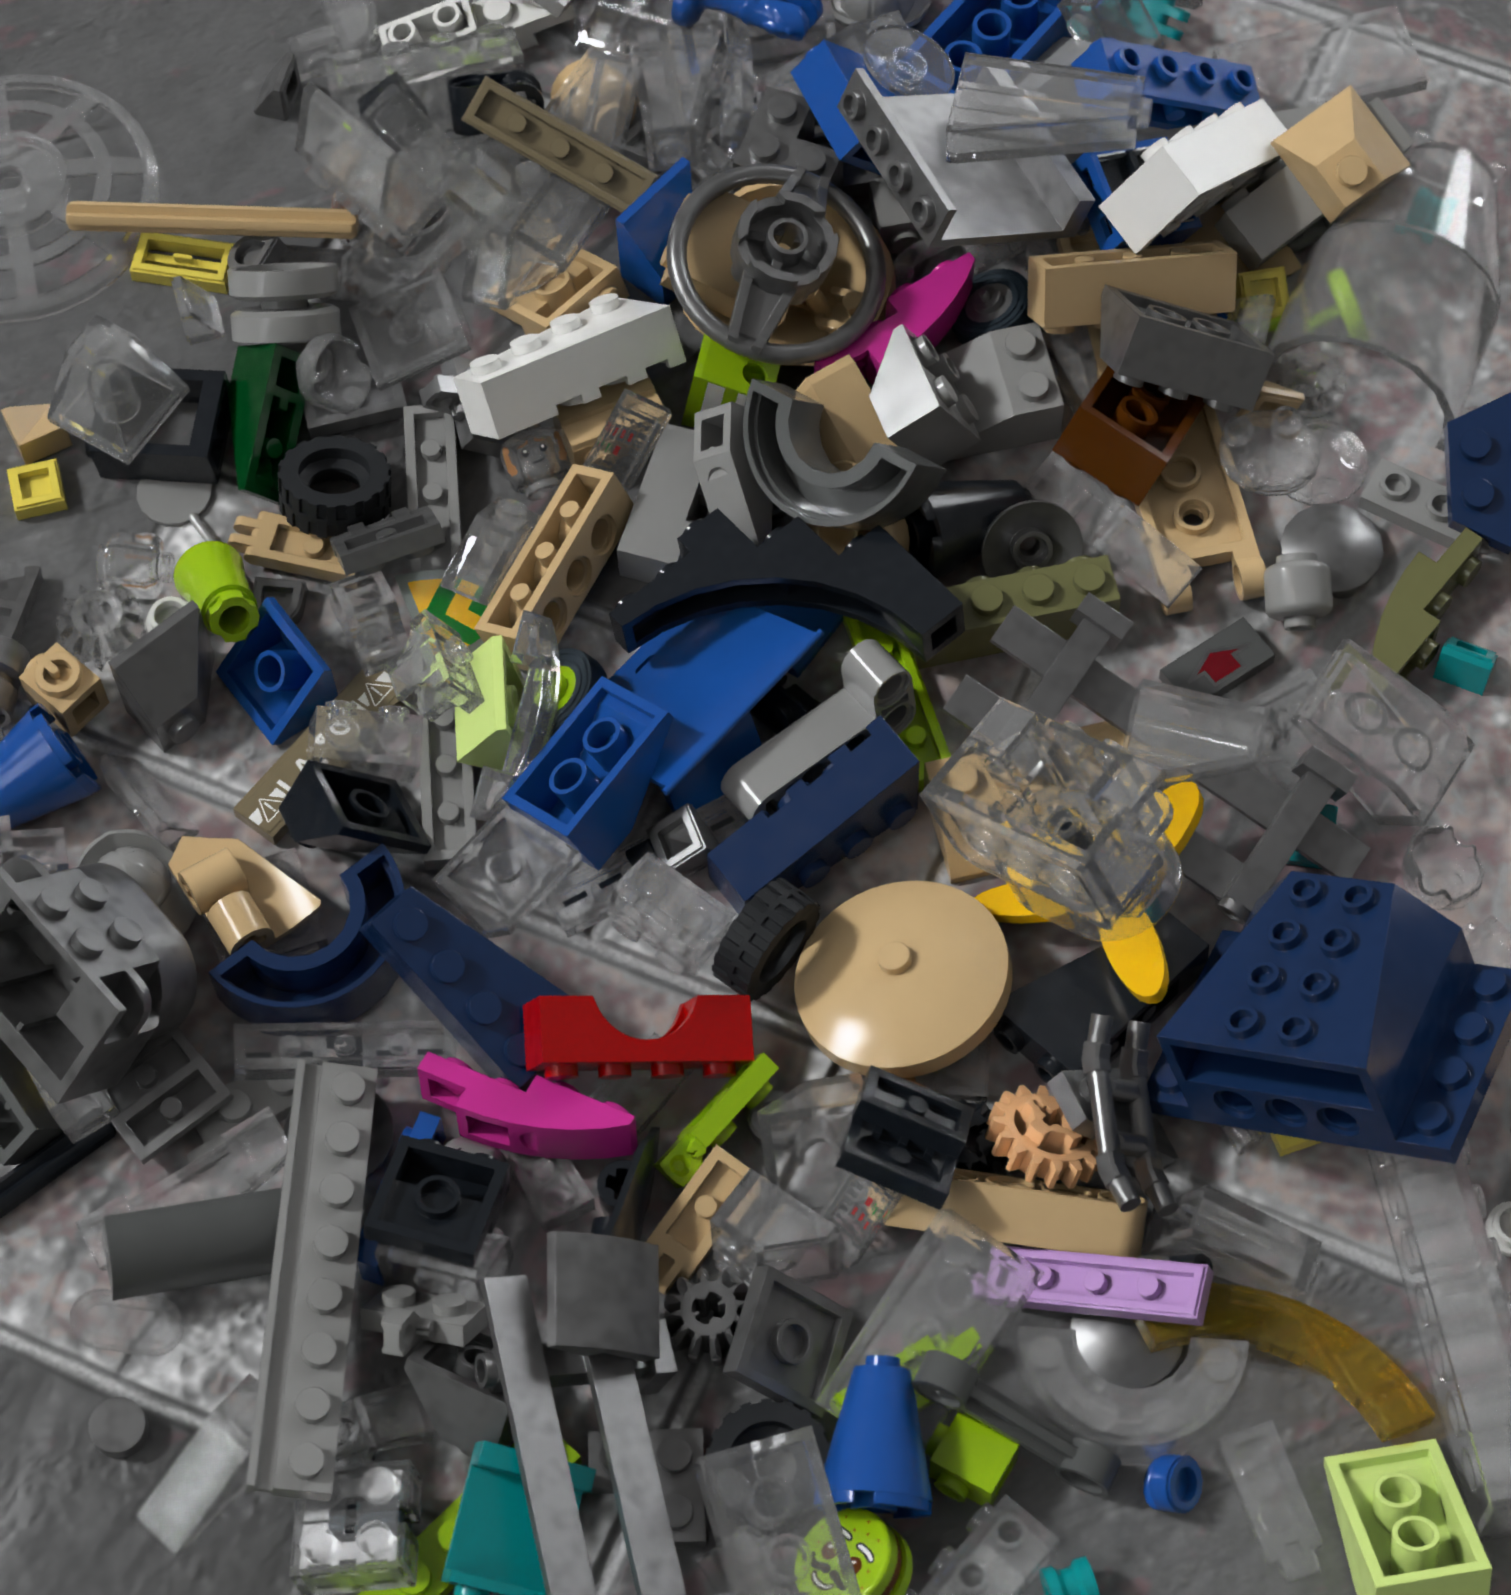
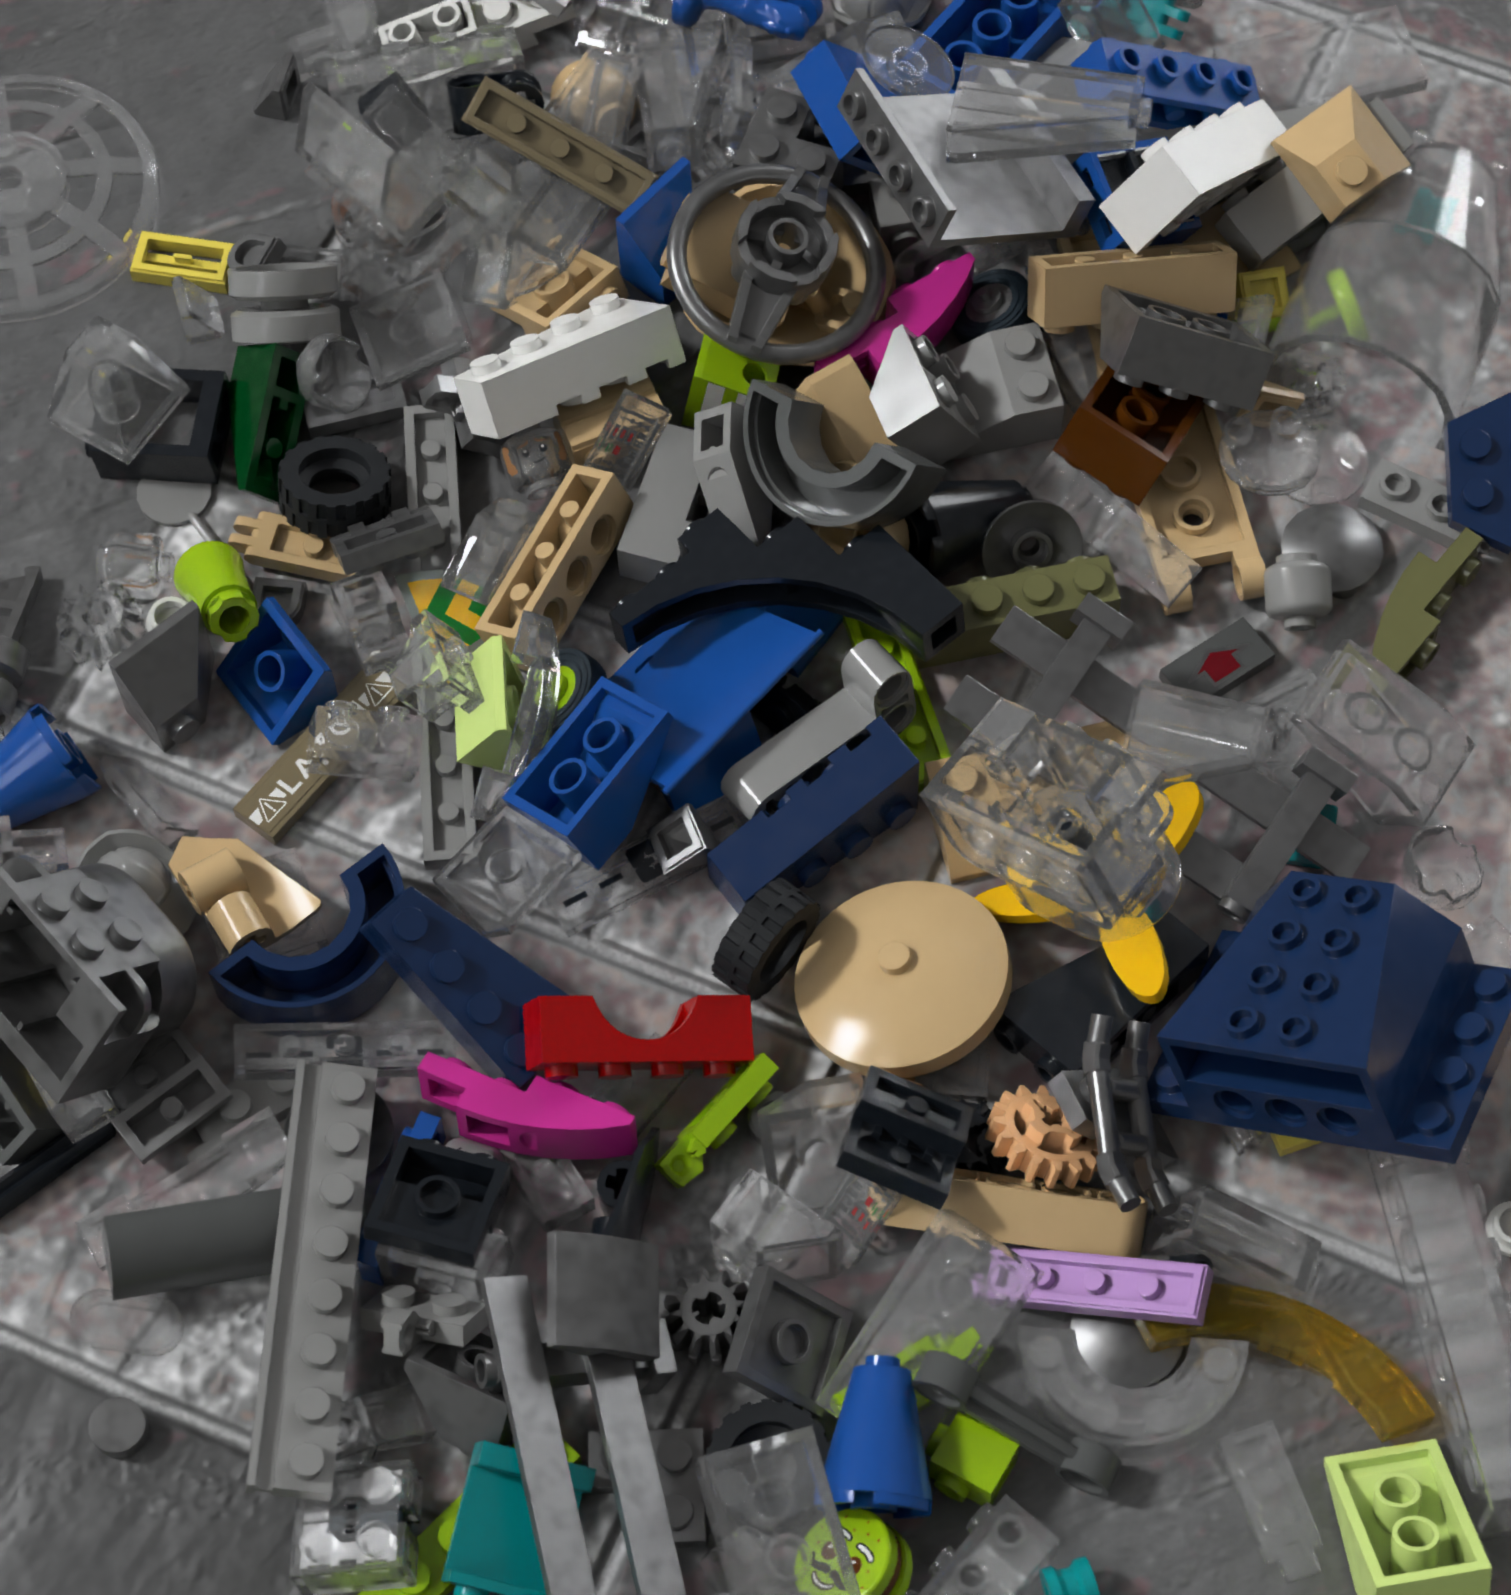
(33, 432): tan slope -> none
(37, 489): light yellow tile -> none
(64, 688): tan brick -> none
(205, 1473): clear slope -> none
(211, 219): tan axle -> none
(350, 812): black slope -> none
(668, 914): clear slope -> none
(685, 1229): tan hinge -> none
(1173, 1483): blue tile -> none
(1465, 665): teal slope -> none

